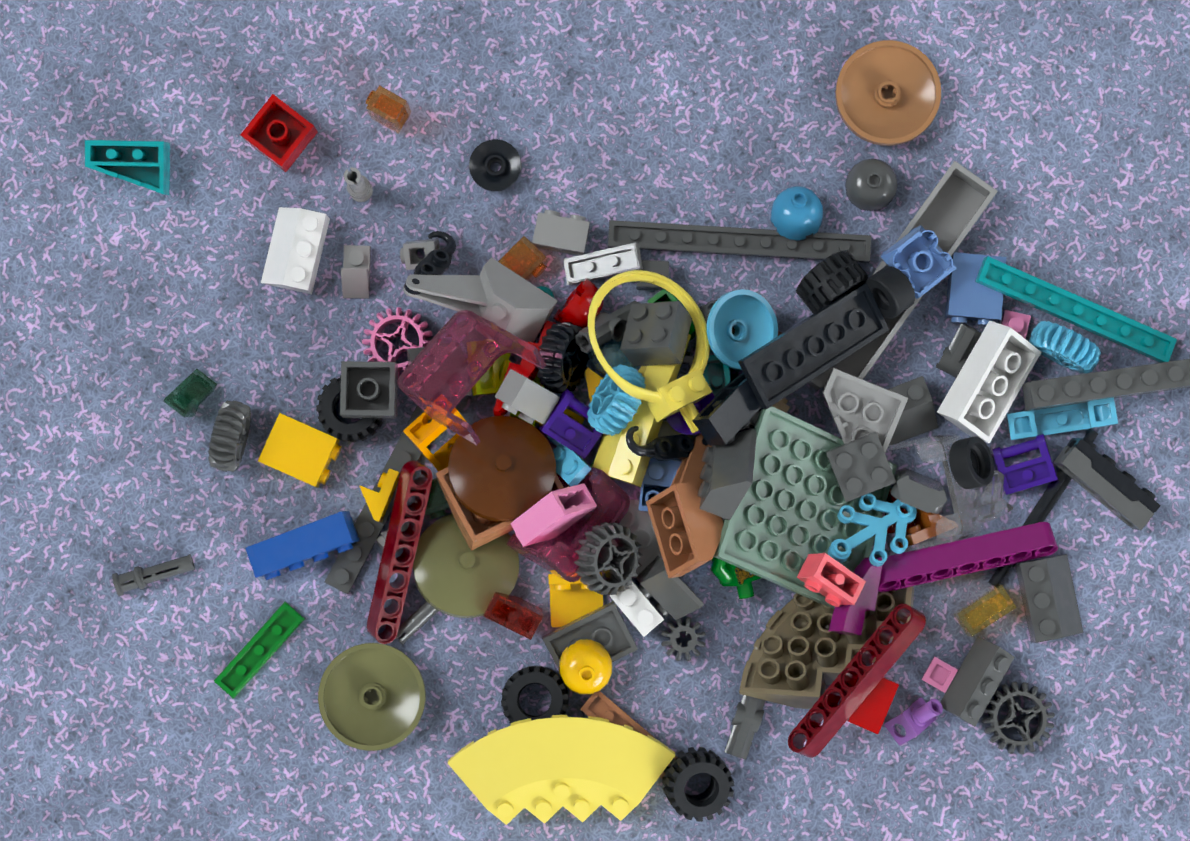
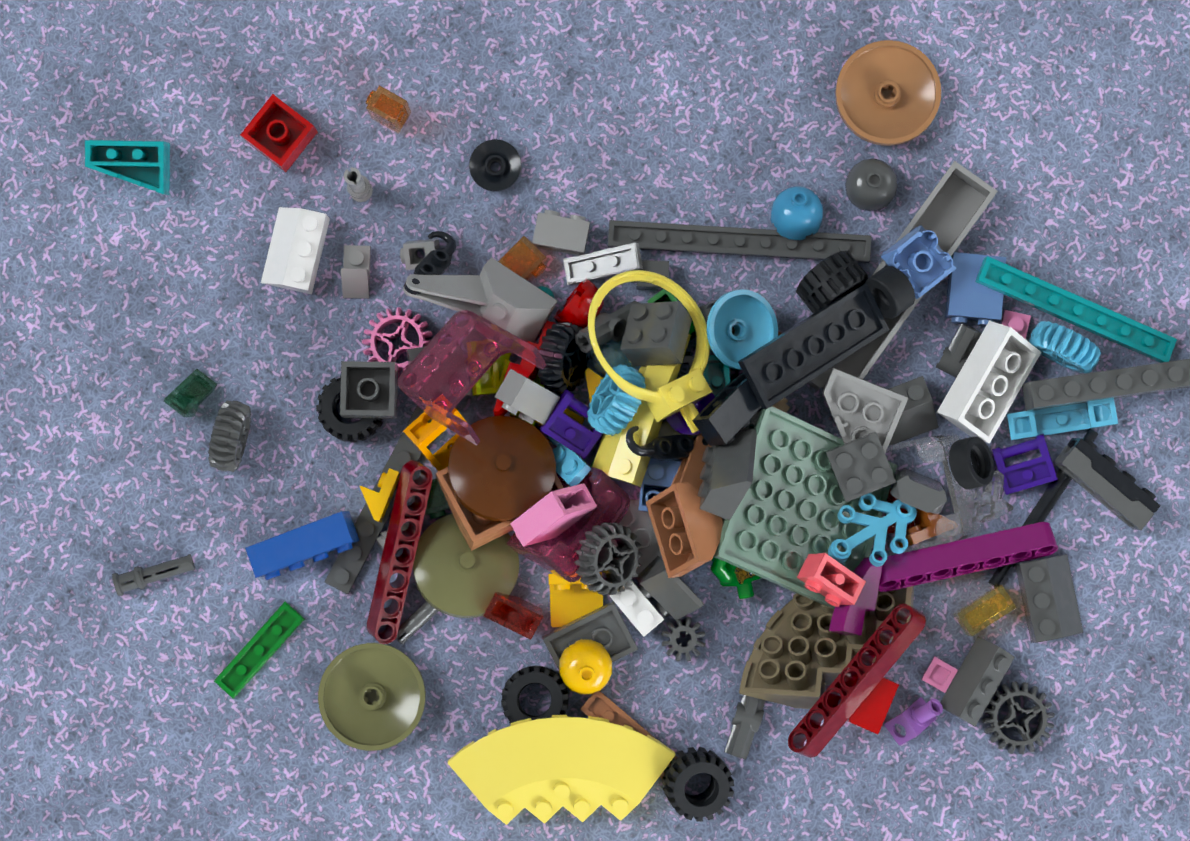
(300, 451): yellow brick -> none

